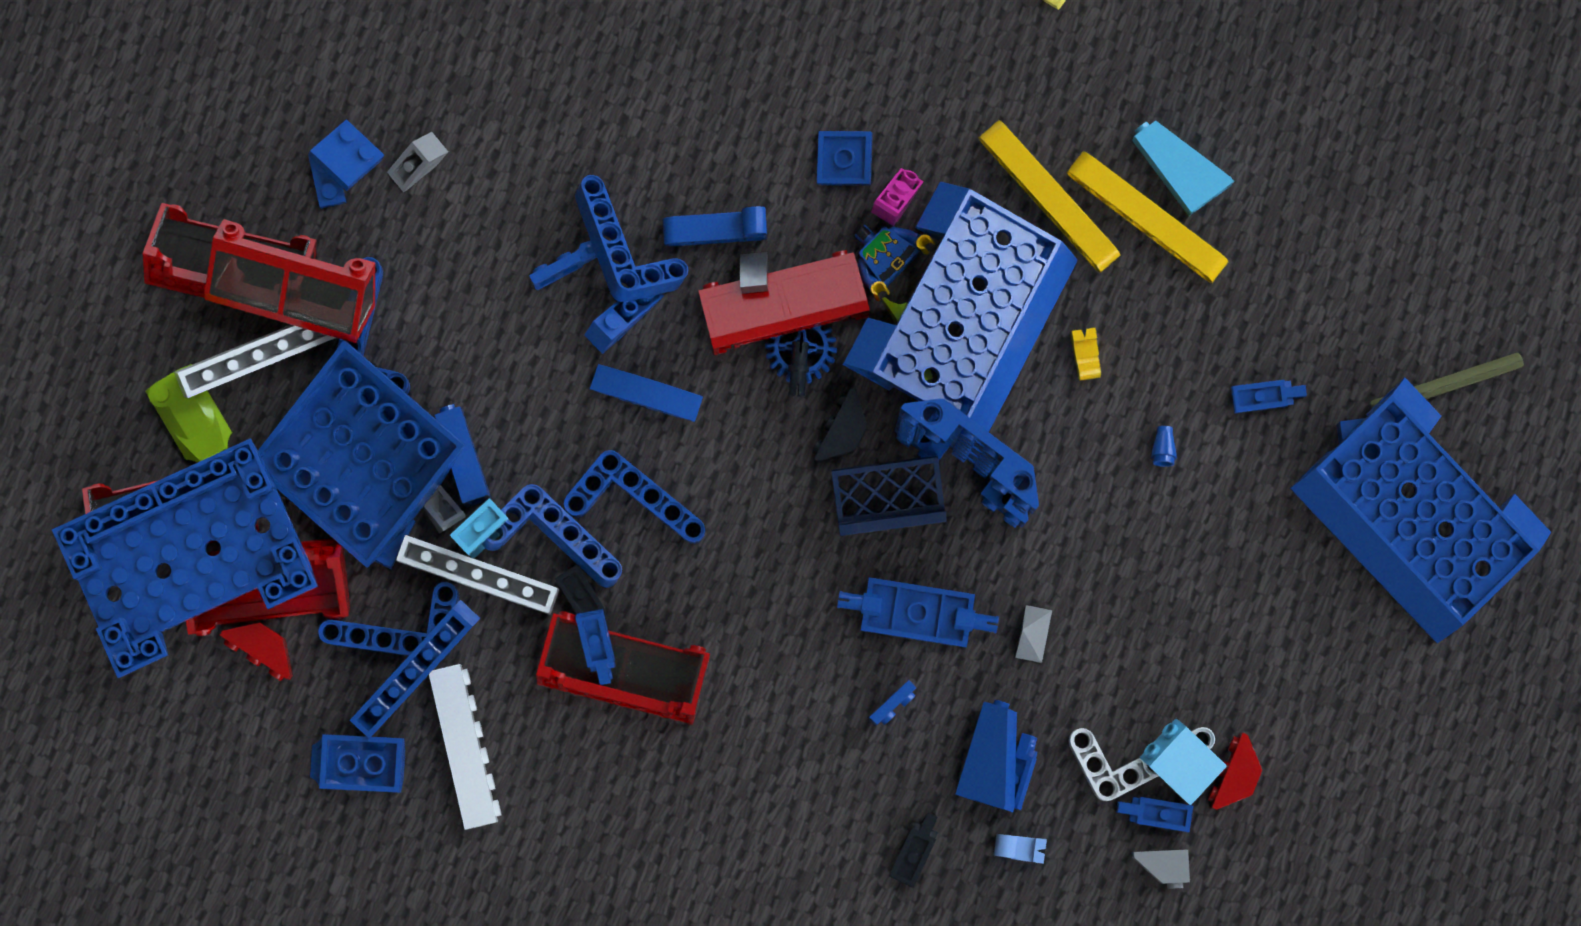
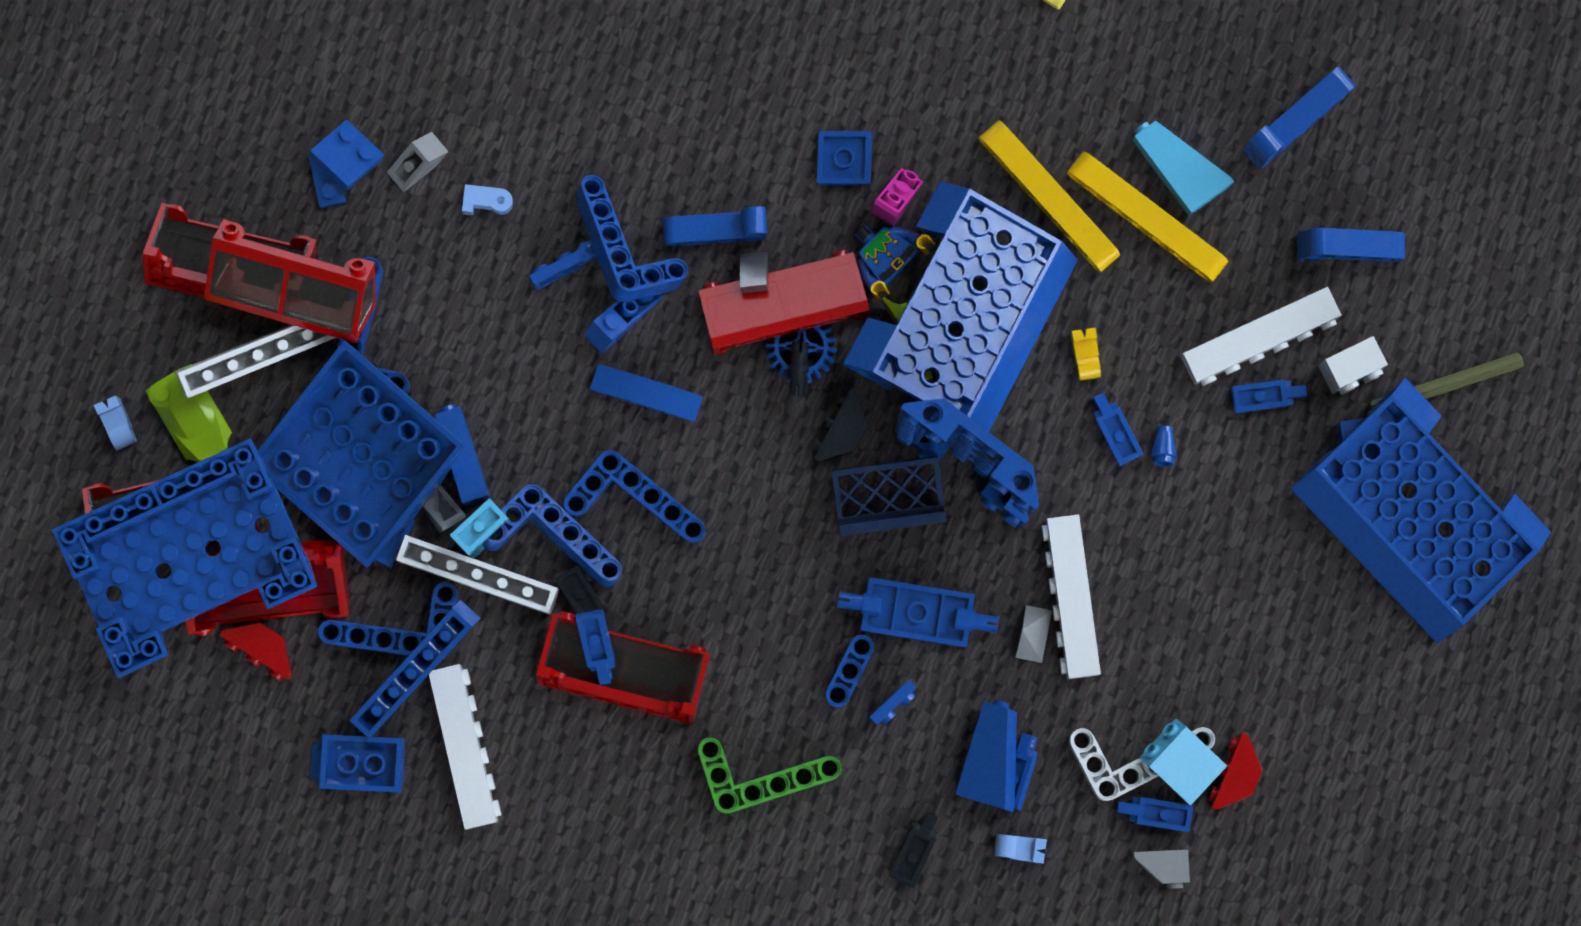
(116, 422): none -> light blue leg
(486, 198): none -> light blue leg
(762, 783): none -> bright green beam
(859, 662): none -> blue beam
(1072, 597): none -> white brick
(1116, 431): none -> blue hinge
(1260, 336): none -> white brick
(1296, 120): none -> blue beam
(1350, 245): none -> blue beam
(1352, 365): none -> white brick

